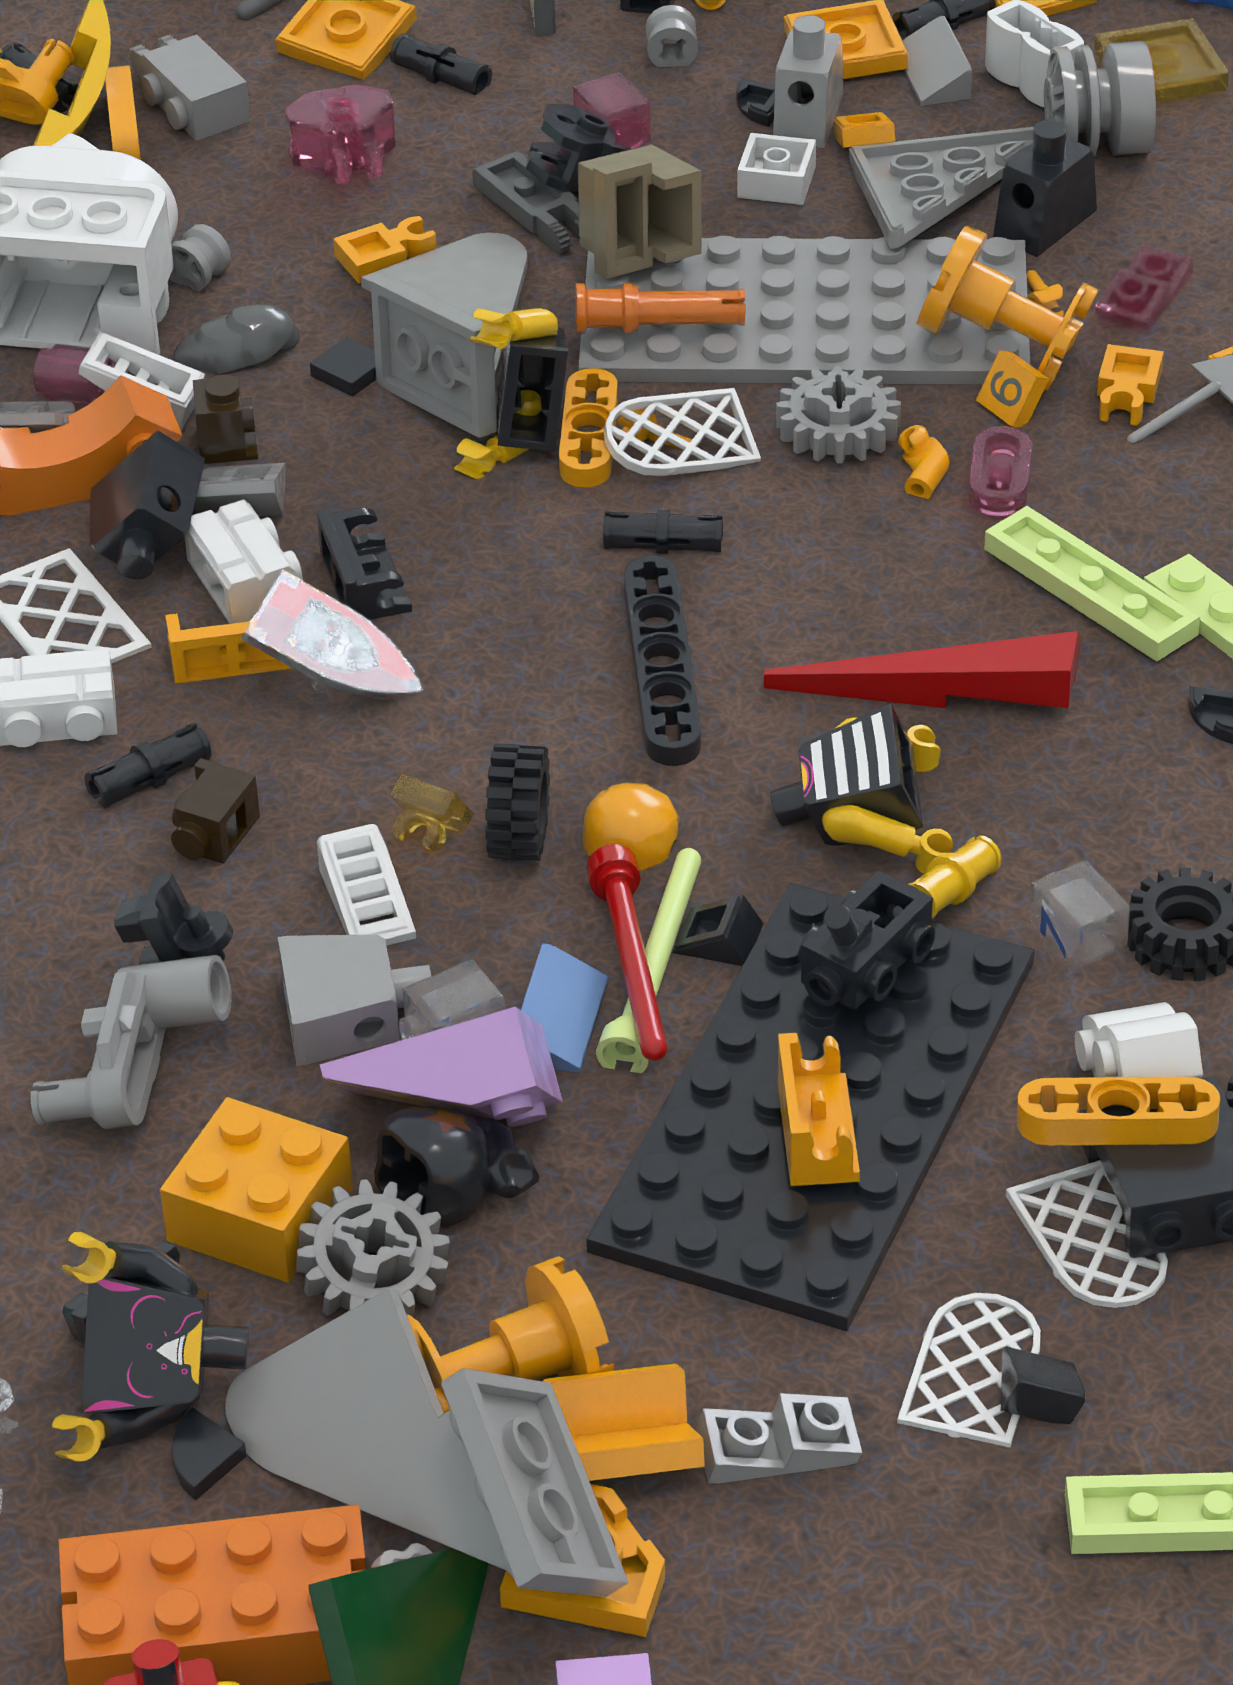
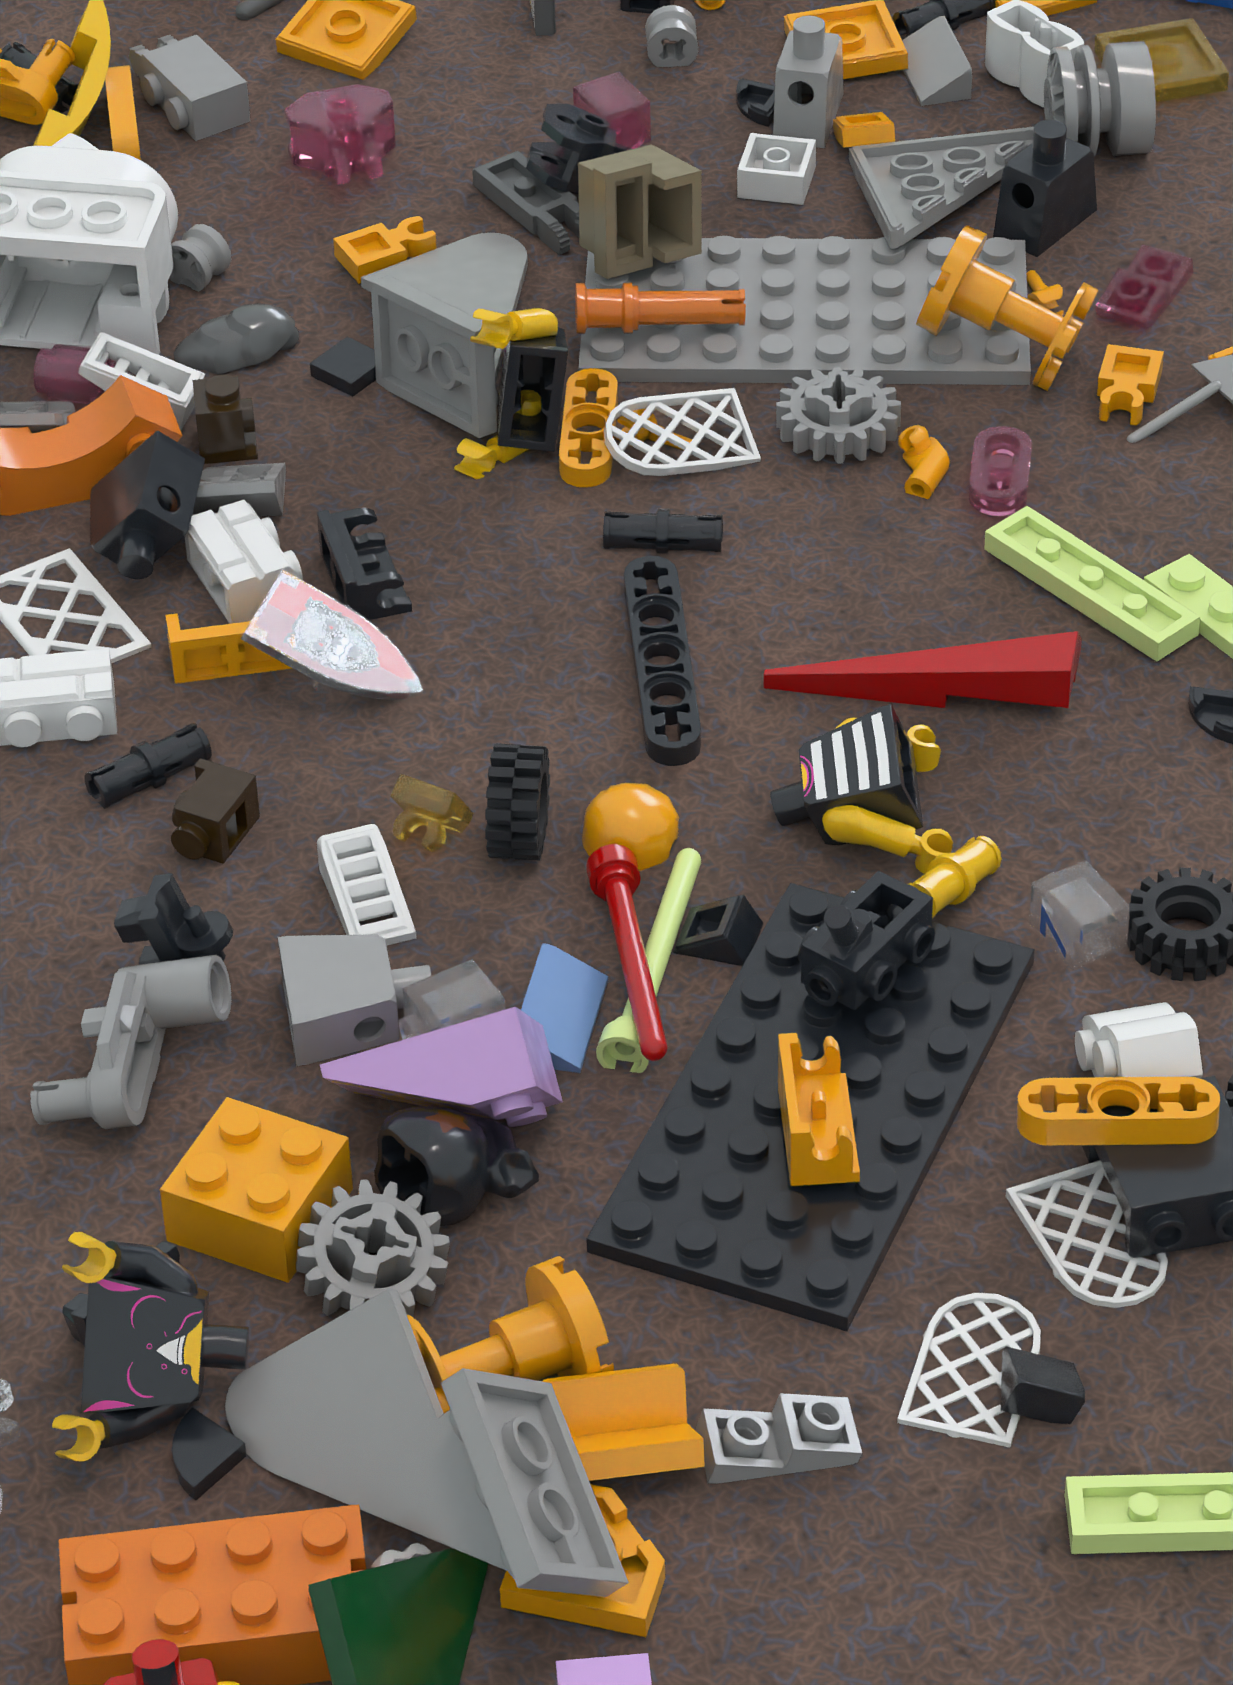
(440, 64): black pin -> none
(1012, 389): light orange tile -> none

